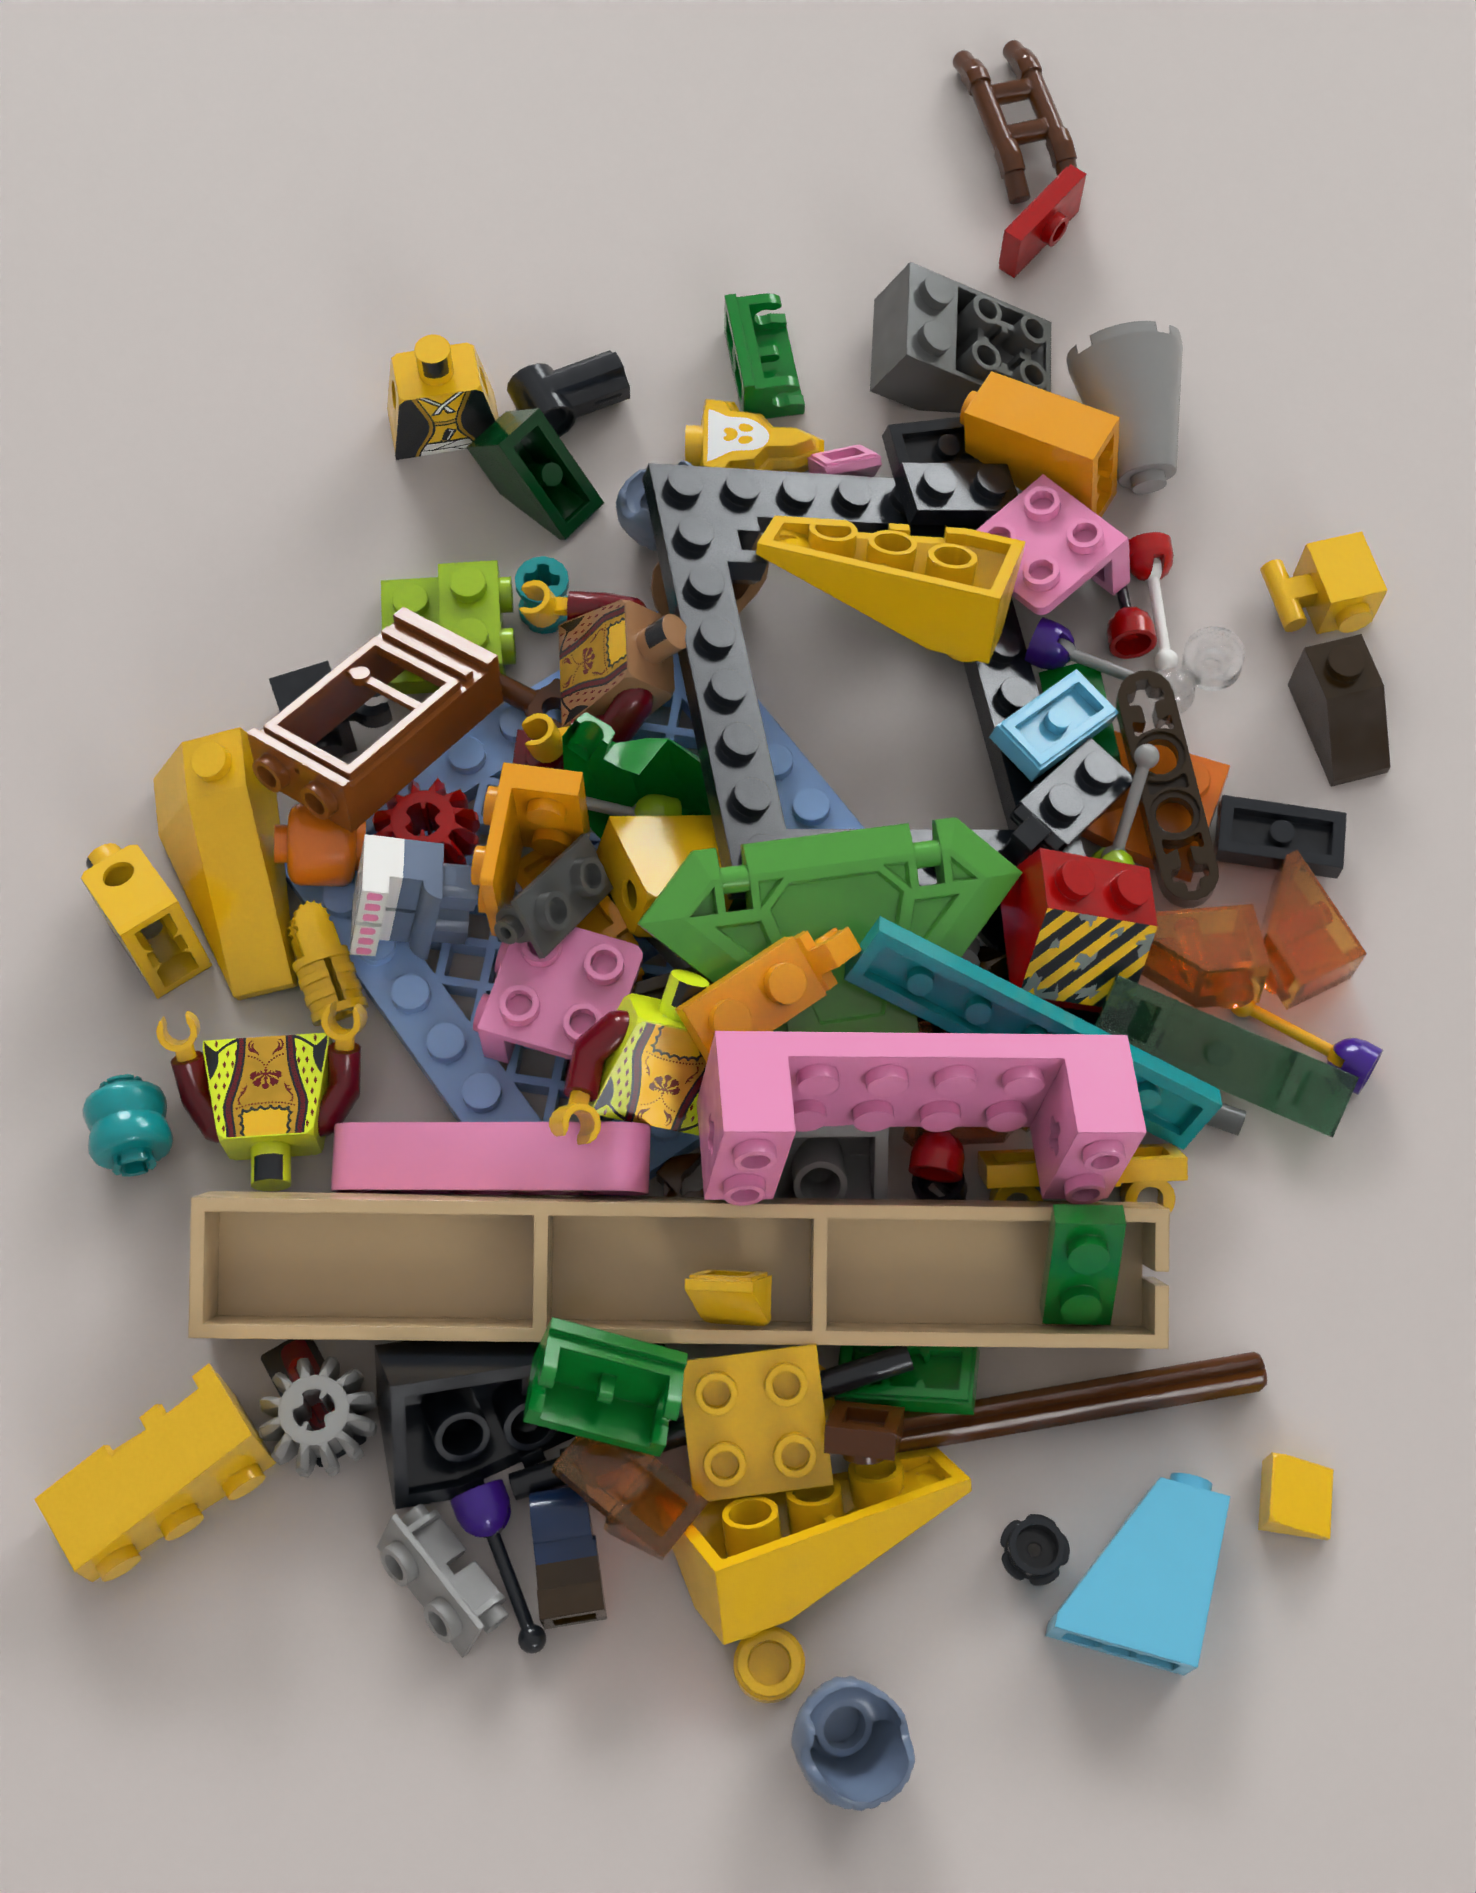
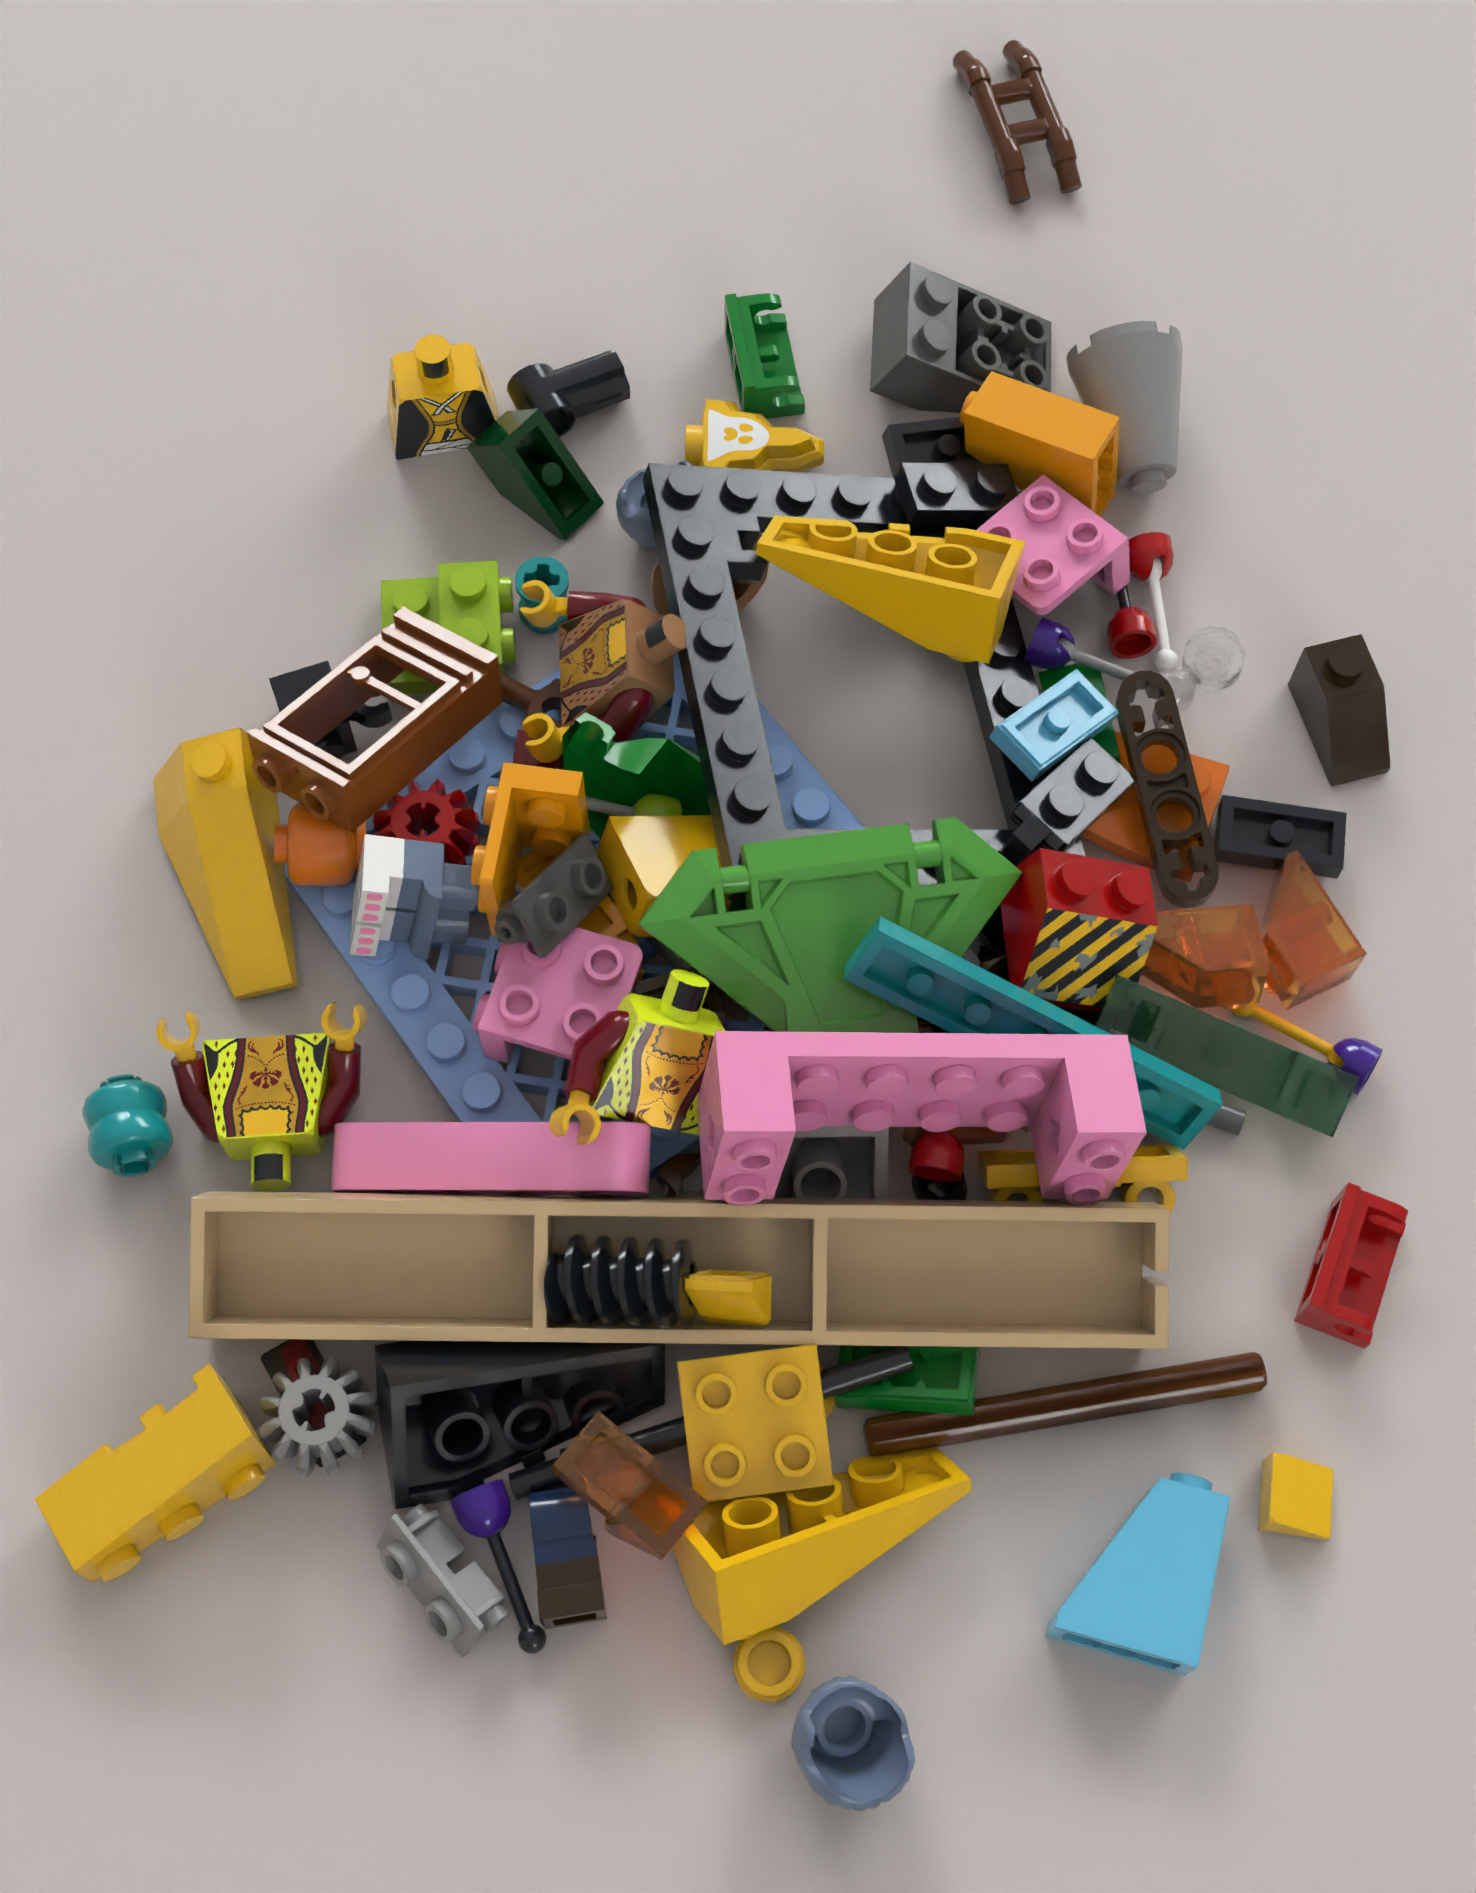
(134, 897): yellow torso -> none
(323, 964): yellow hinge -> none
(605, 1387): green hinge -> none
(621, 1284): none -> black piece
(768, 987): light orange hinge -> none
(849, 460): bright pink slope -> none
(864, 1432): reddish brown plate -> none
(1042, 221): red plate -> none
(1052, 1543): black plate -> none
(1082, 1264): green plate -> none
(1146, 757): light grey hinge -> none
(1332, 581): yellow brick -> none
(1352, 1265): none -> red hinge

